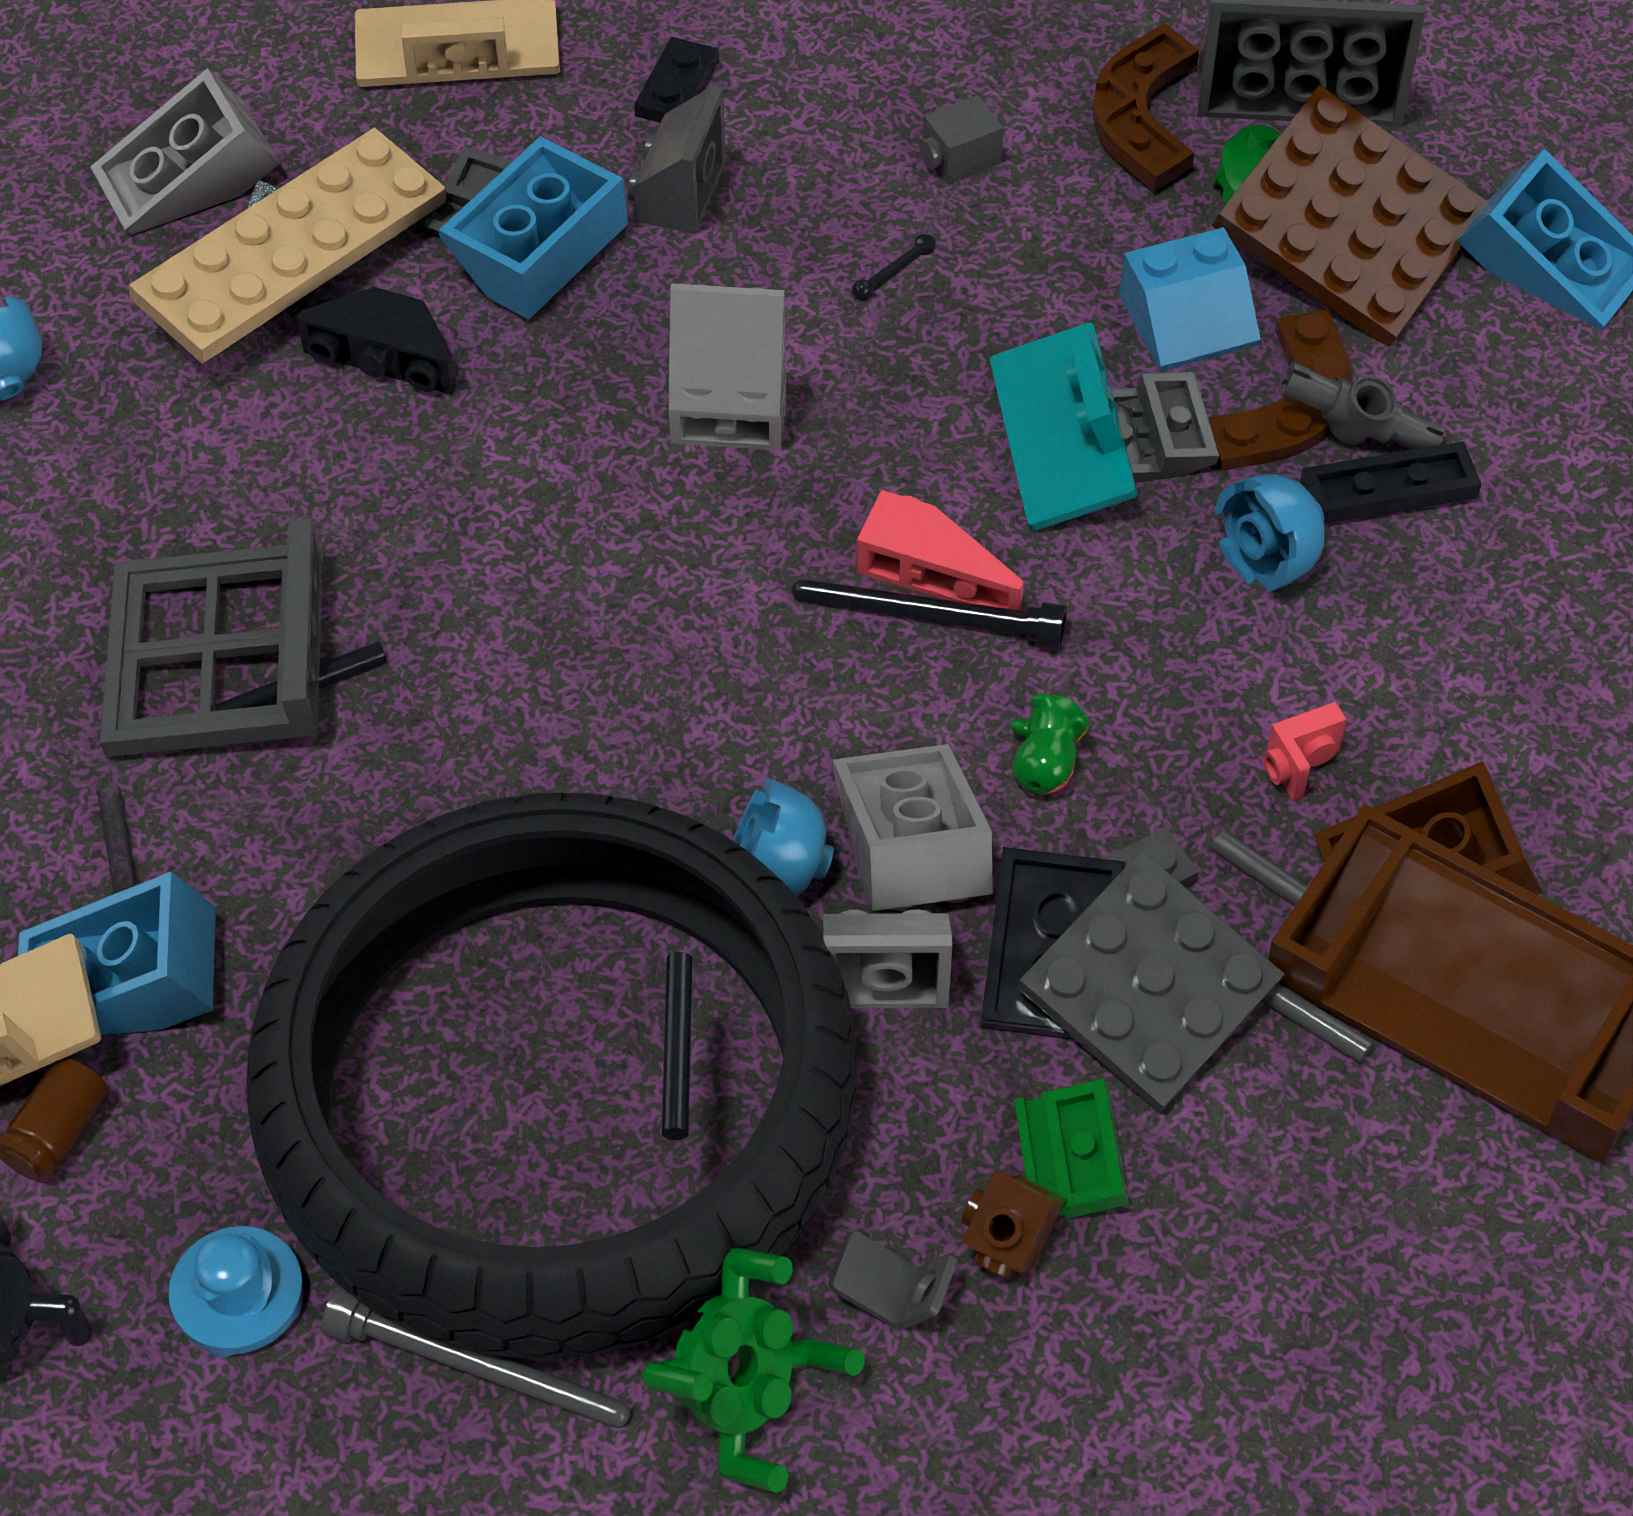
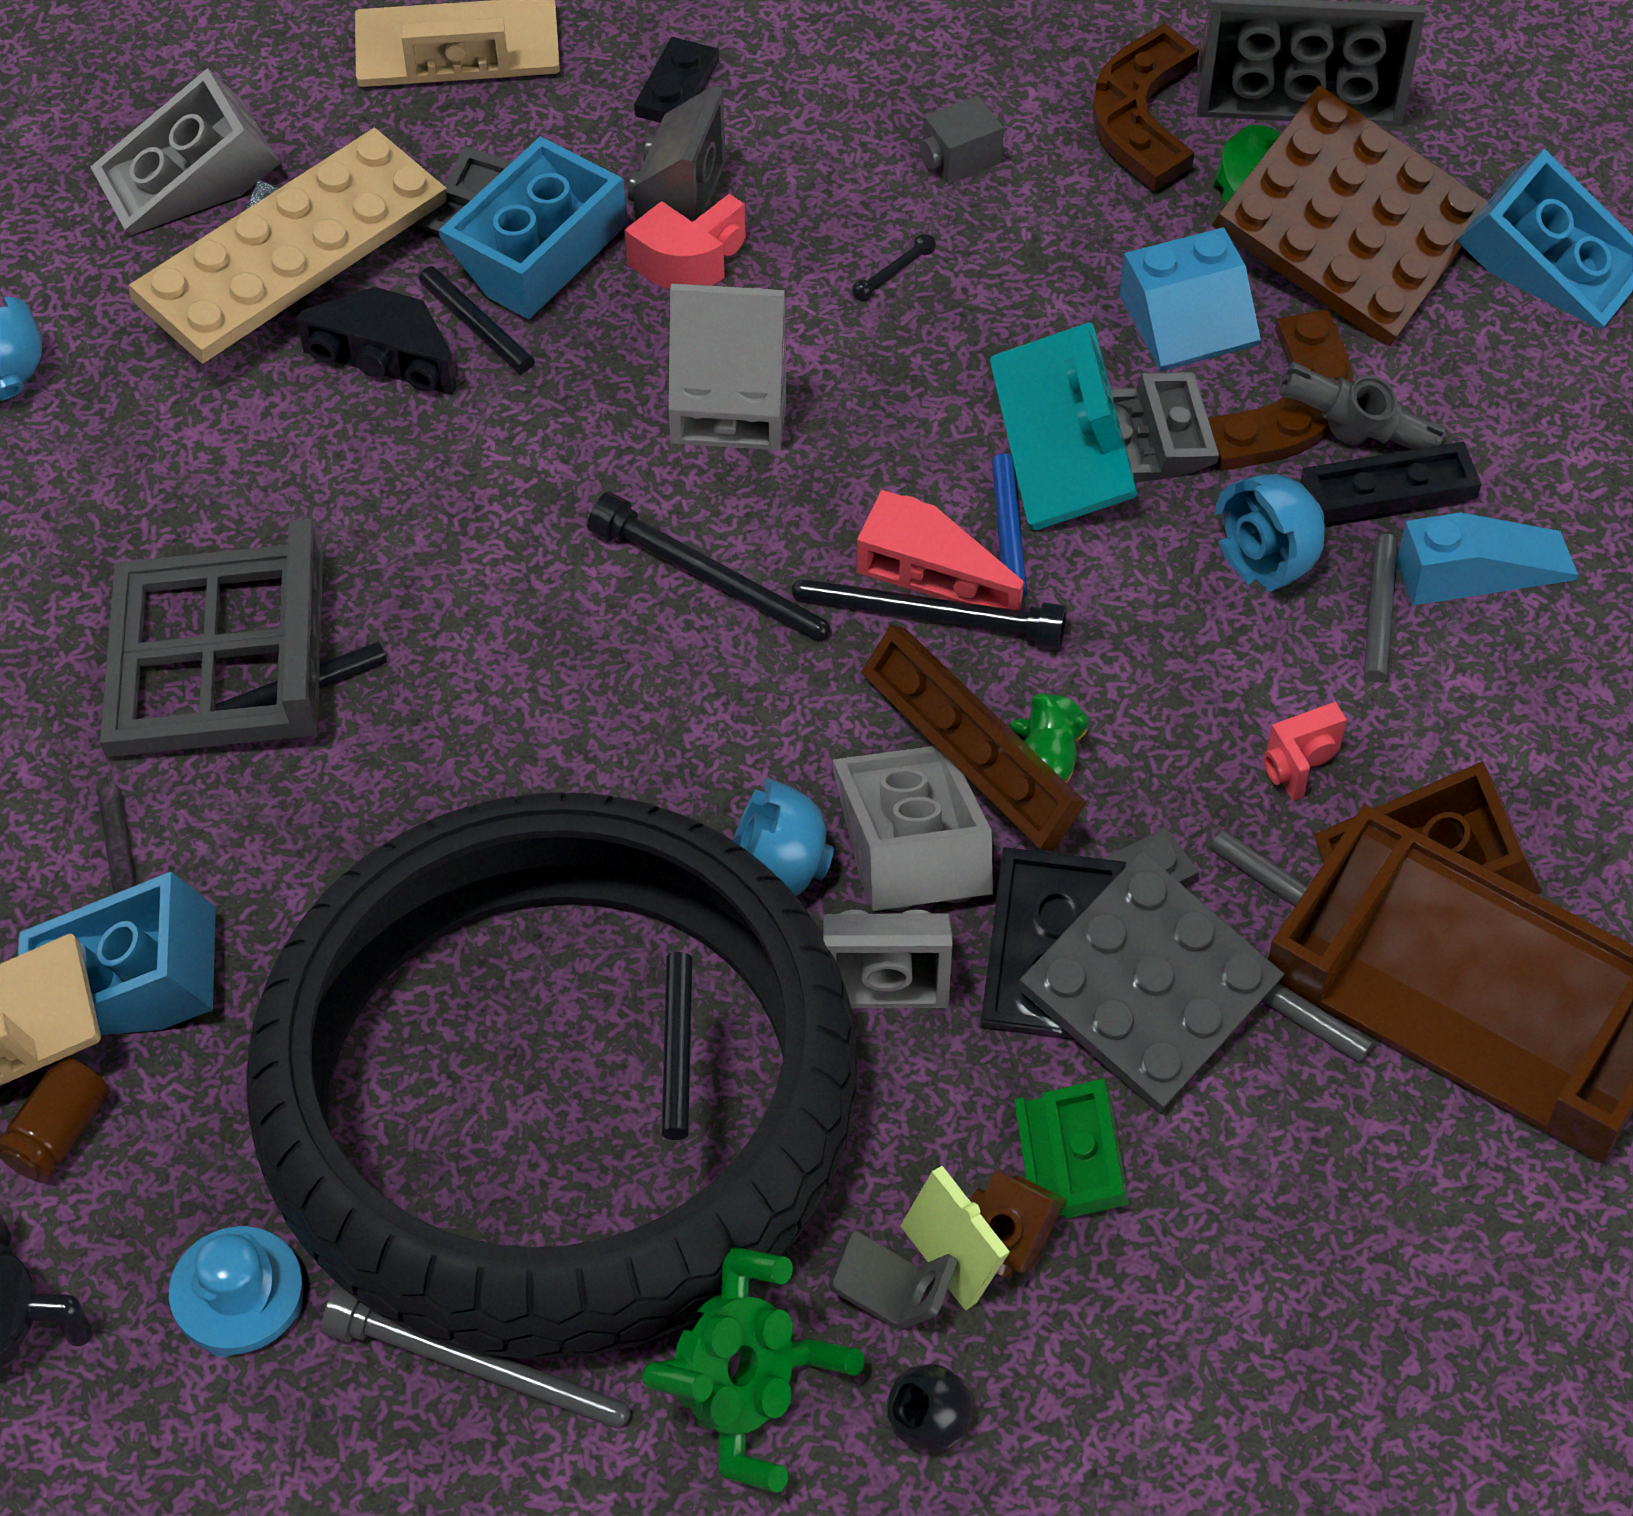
(476, 320): none -> black bar
(615, 519): none -> black piece
(679, 251): none -> coral brick
(929, 1407): none -> black piece
(948, 1223): none -> yellowish green piece
(973, 738): none -> reddish brown plate
(1008, 515): none -> blue bar
(1380, 608): none -> dark grey bar
(1478, 556): none -> dark azure slope

